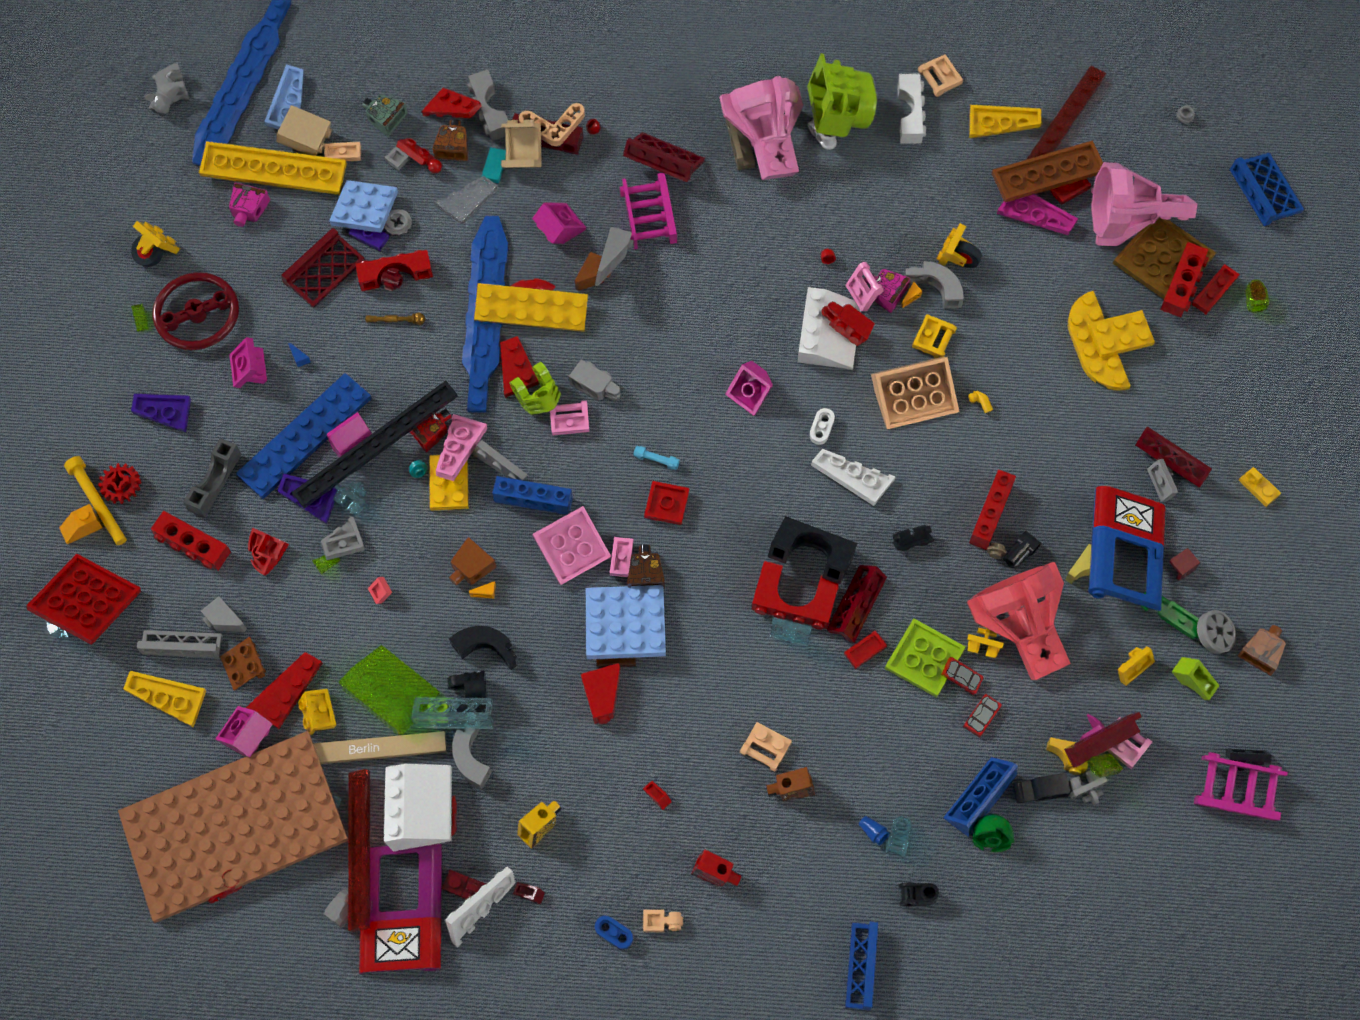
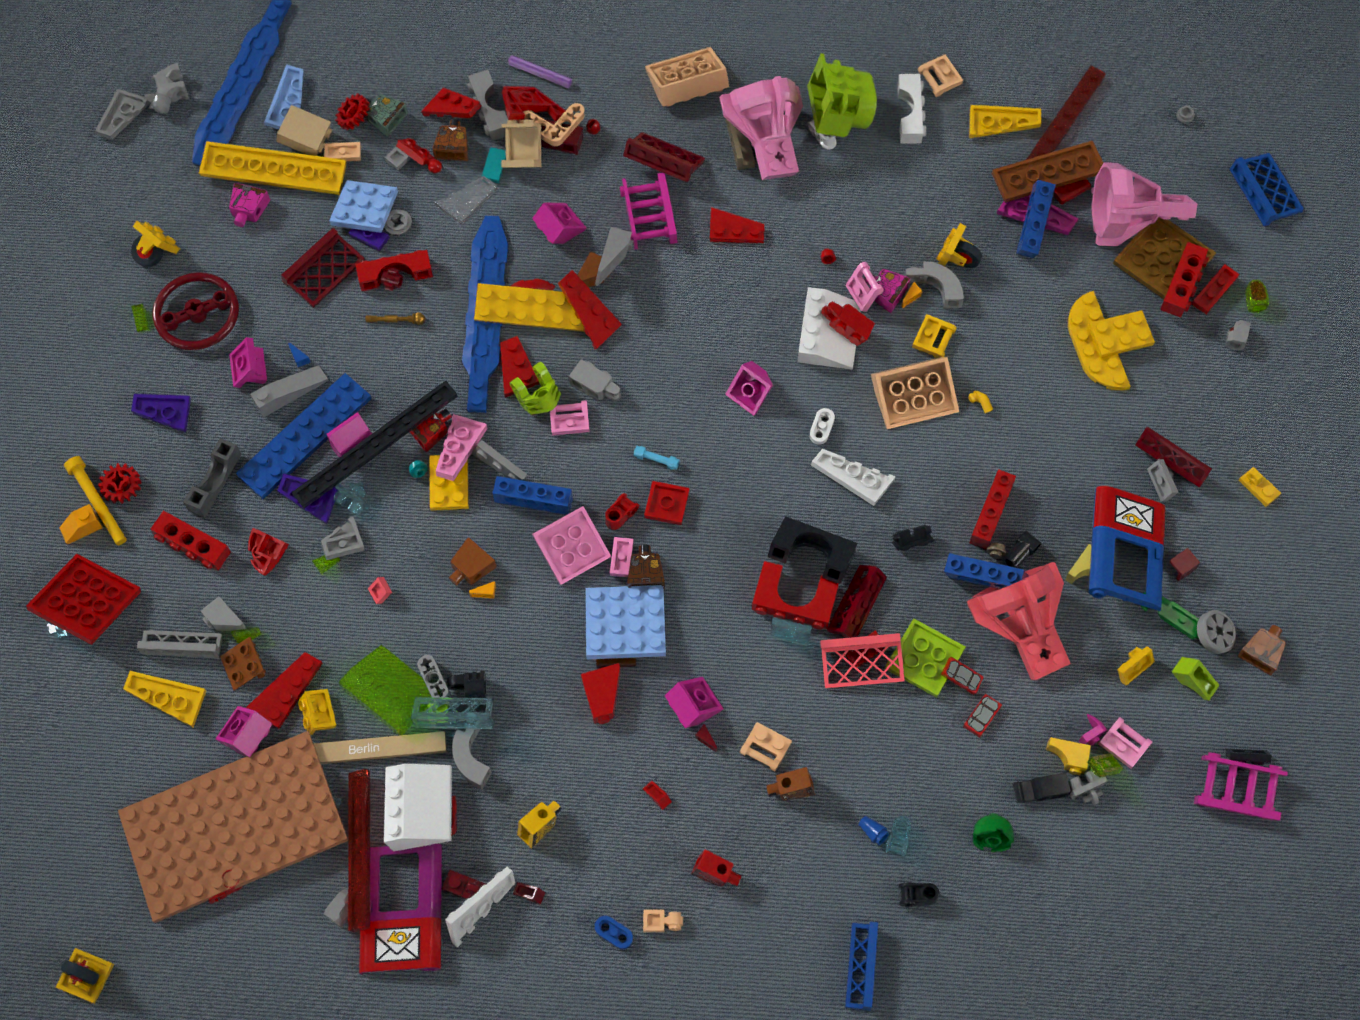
(84, 975): none -> yellow plate
(120, 113): none -> light grey wing
(241, 635): none -> clear neon green piece
(282, 392): none -> light grey slope
(352, 111): none -> red gear
(427, 675): none -> light grey beam
(483, 637): black arch -> none
(528, 99): none -> red wing
(539, 71): none -> medium lavender axle
(593, 314): none -> red wing
(622, 509): none -> red piece
(687, 76): none -> light nougat slope
(693, 701): none -> dark pink slope
(704, 737): none -> dark red piece
(734, 228): none -> red wing
(856, 644): none -> coral fence
(981, 794): blue slope -> none
(982, 572): none -> blue brick
(993, 646): yellow hips -> none
(1035, 219): none -> blue brick
(1103, 739): dark red fence -> none
(1238, 335): none -> light grey rock

